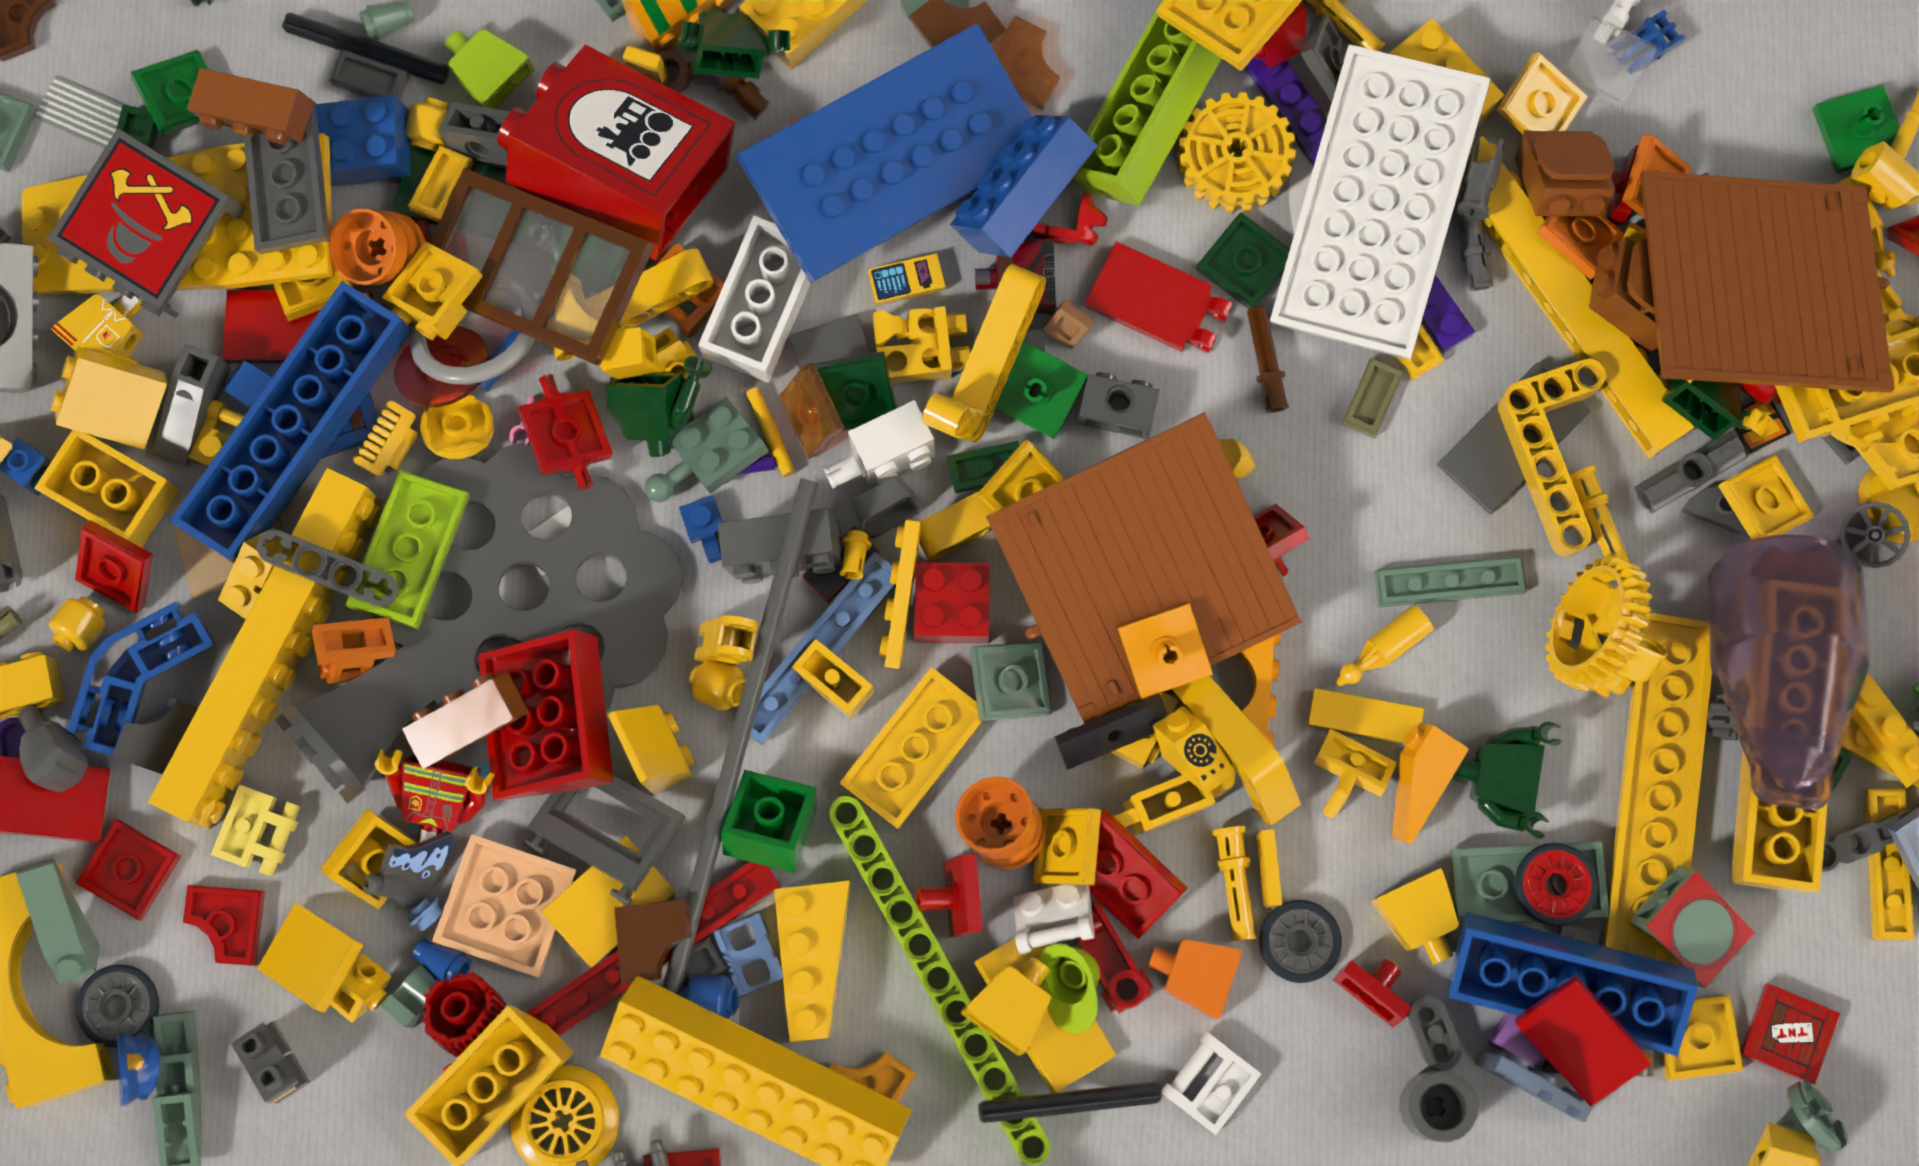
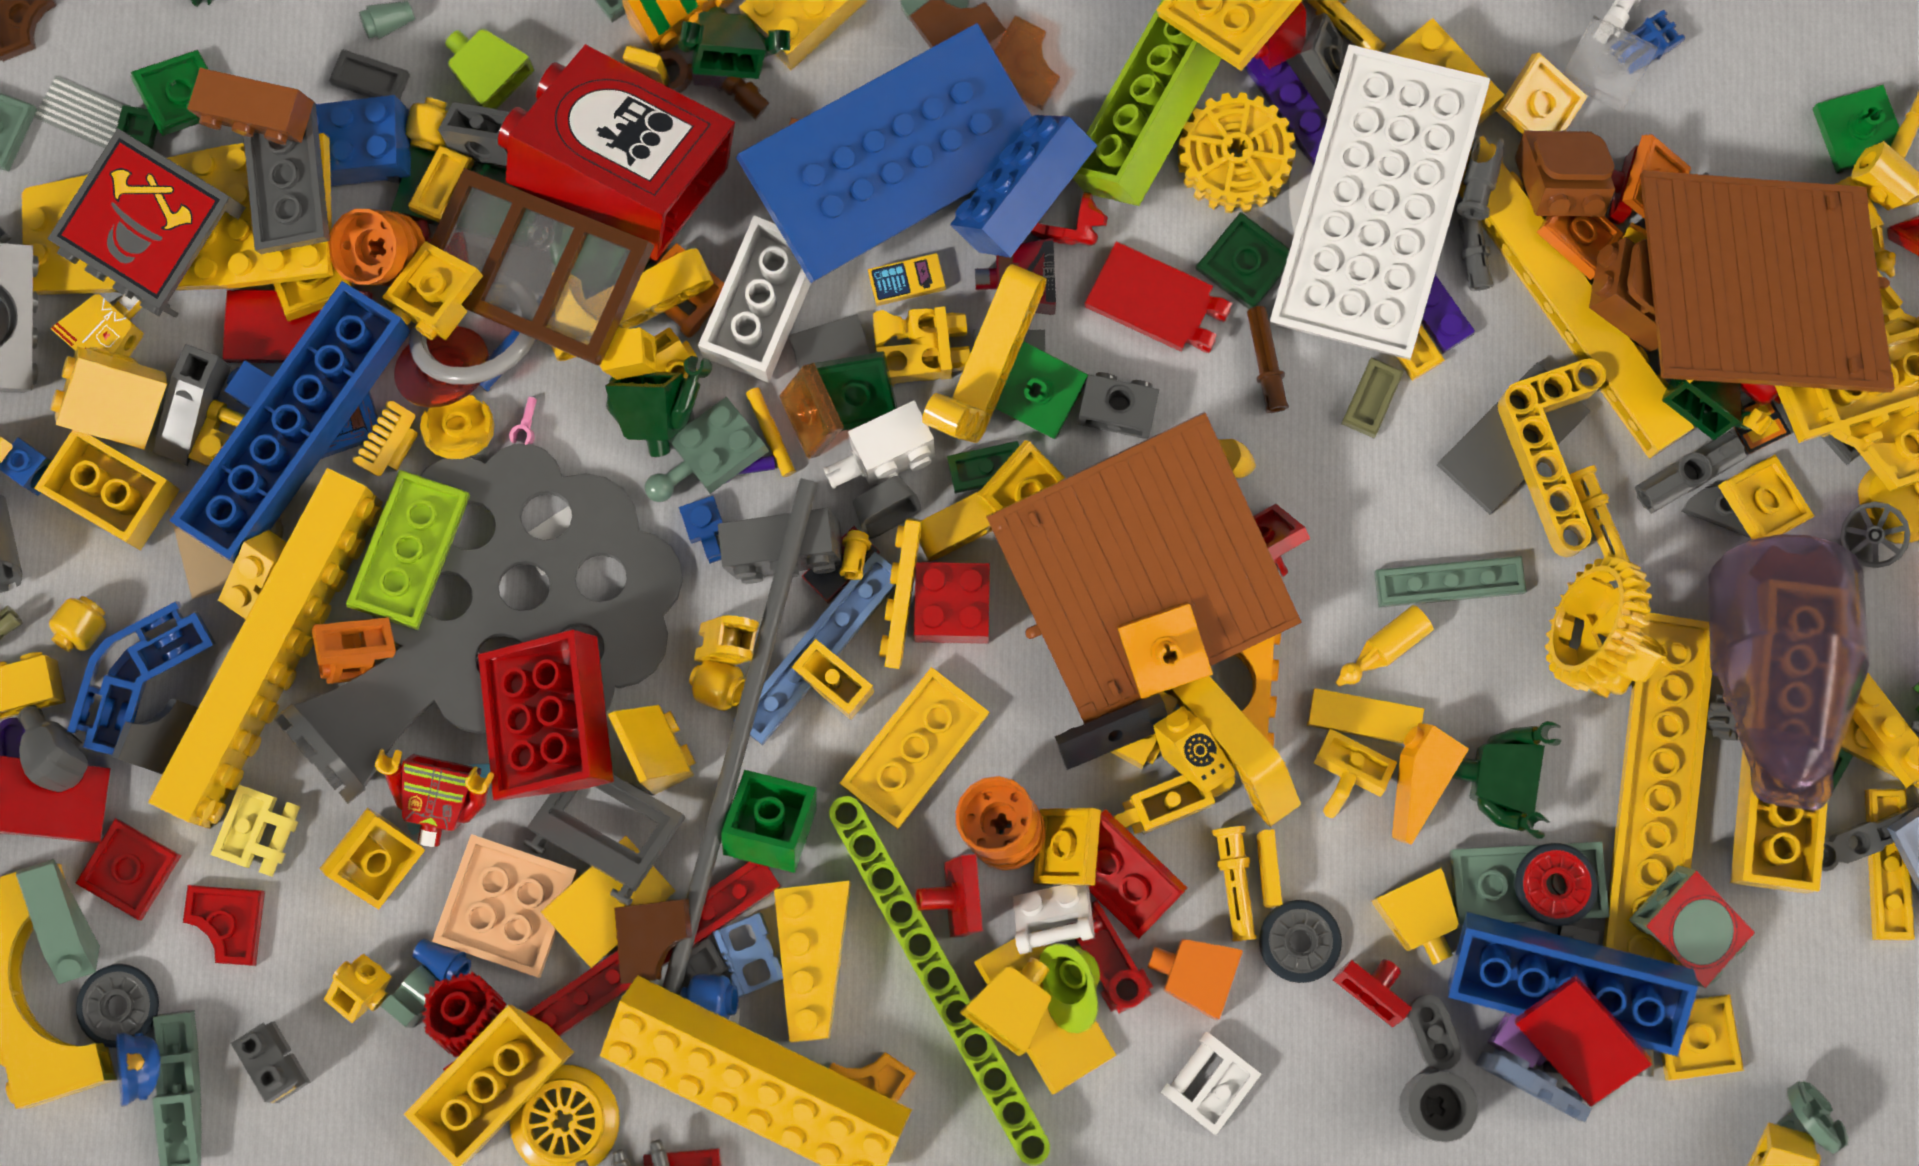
(113, 566): red tile -> none
(310, 957): yellow tile -> none
(329, 565): dark grey beam -> none
(366, 47): black axle -> none
(411, 870): dark grey arm -> none
(424, 913): medium blue plate -> none
(464, 718): brick -> none
(565, 432): red plate -> none
(1010, 681): sand green tile -> none
(1068, 324): medium nougat tile -> none
(1069, 1102): black axle -> none
(1790, 1033): red tile -> none

